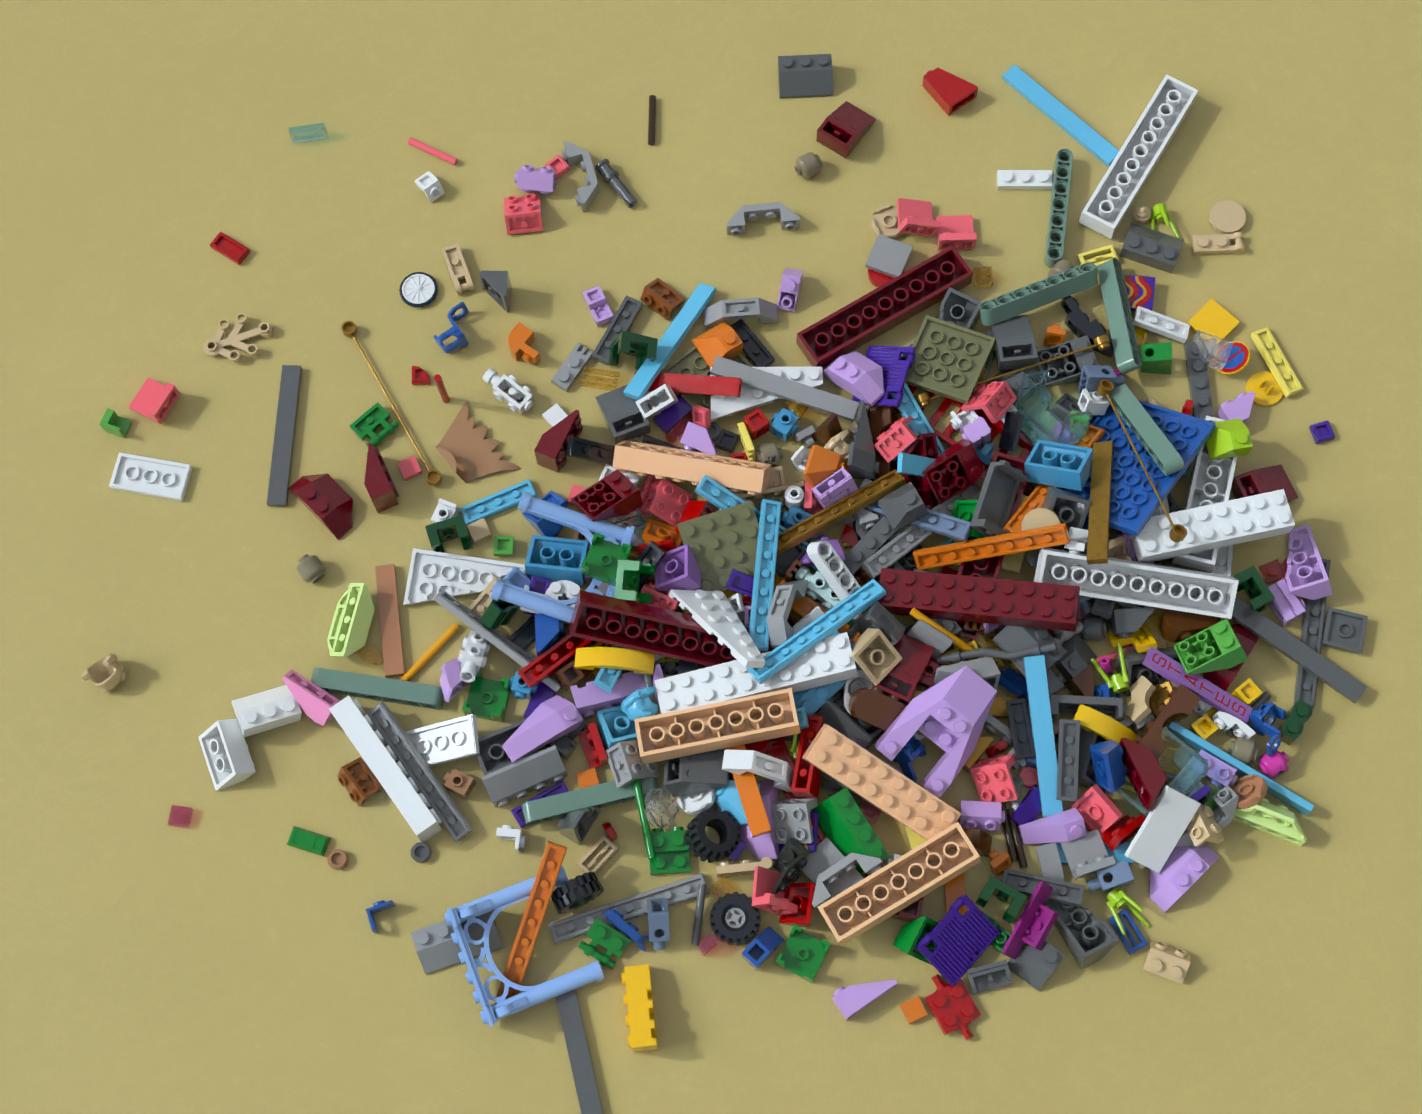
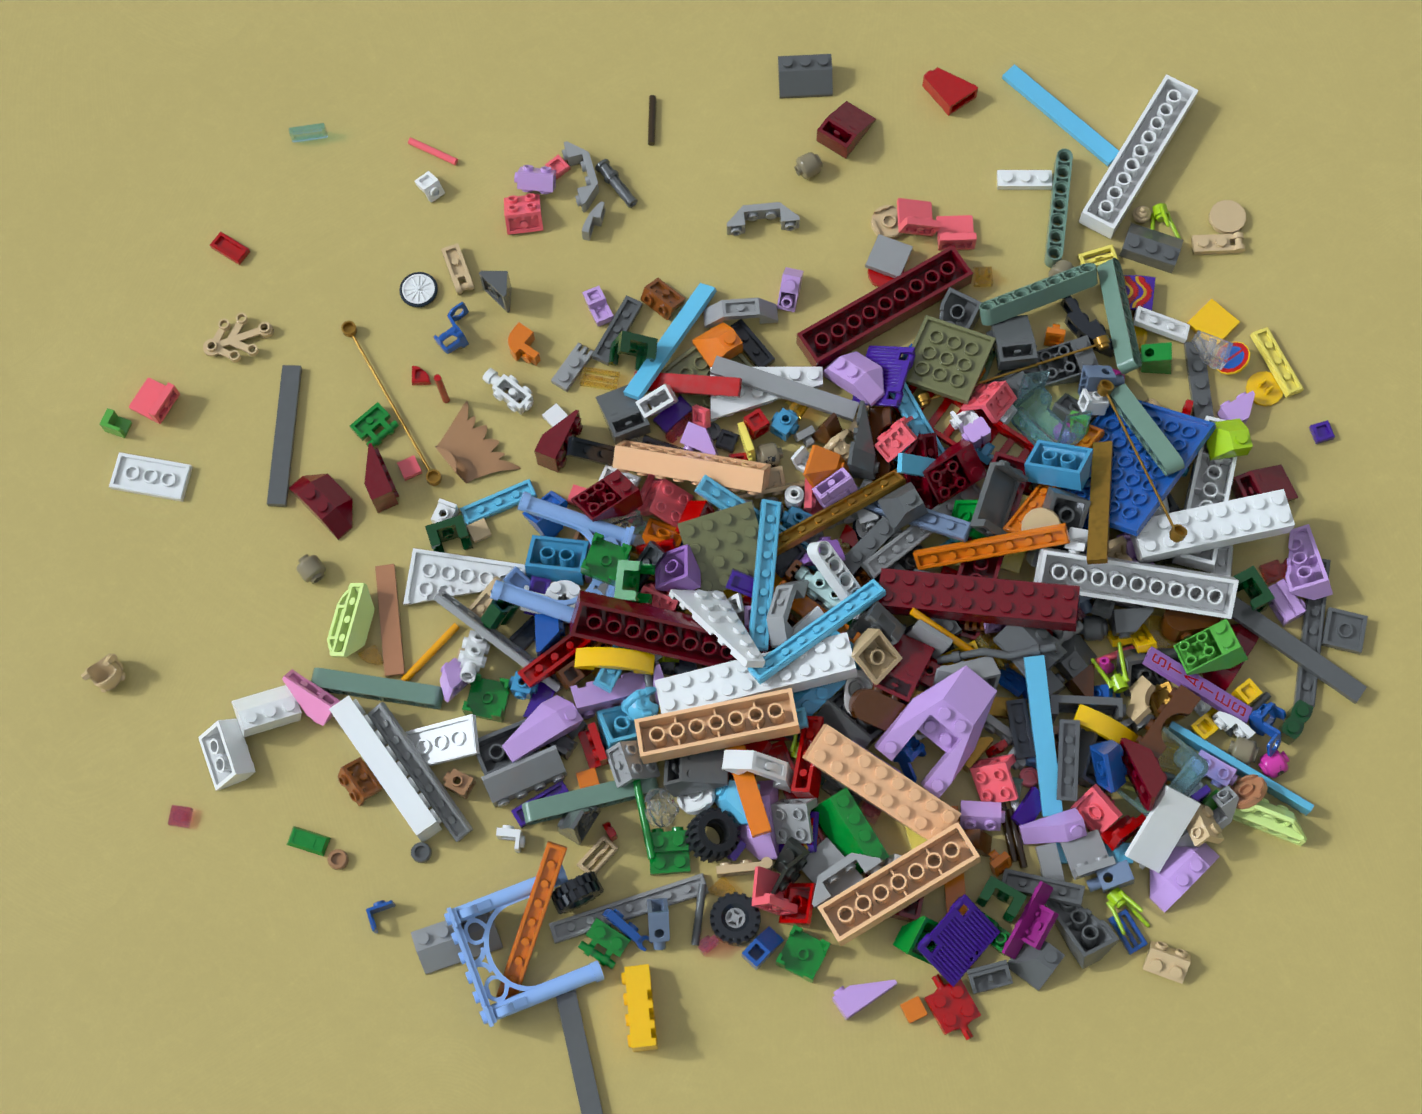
(503, 546): bright green plate -> none
(594, 218): none -> light grey slope
(1011, 431): black slope -> none

